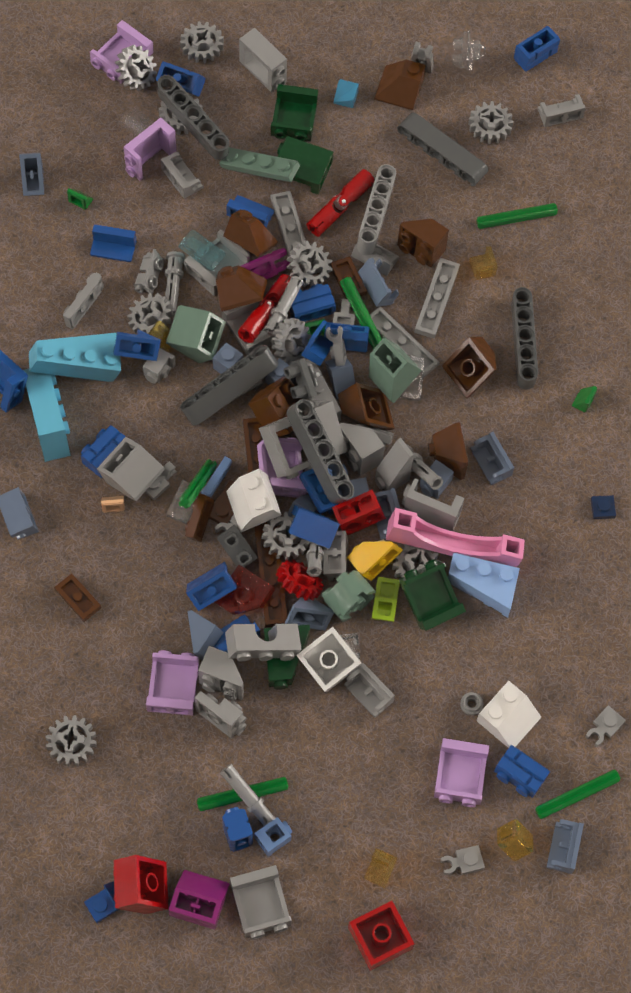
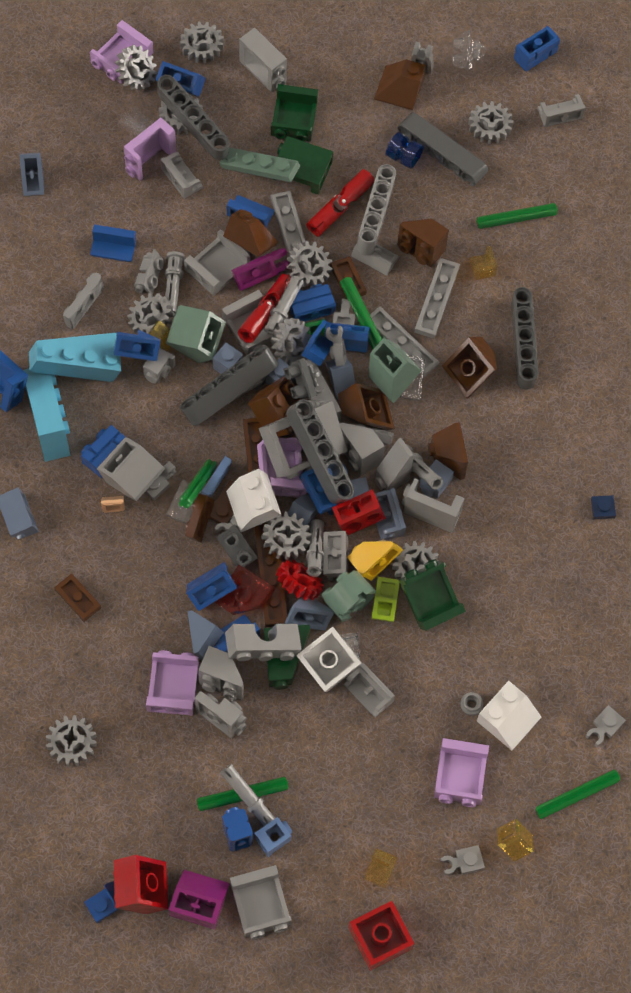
(79, 198): green slope -> none
(202, 250): clear light blue slope -> none
(239, 287): reddish brown slope -> none
(313, 527): blue panel -> none
(346, 93): dark azure slope -> none
(375, 283): sand blue hinge -> none
(402, 149): none -> clear blue wheel
(411, 530): bright pink arch -> none
(485, 580): light blue wedge -> none
(492, 458): sand blue hinge -> none
(521, 772): blue brick -> none
(565, 846): sand blue hinge -> none
(584, 398): green slope -> none

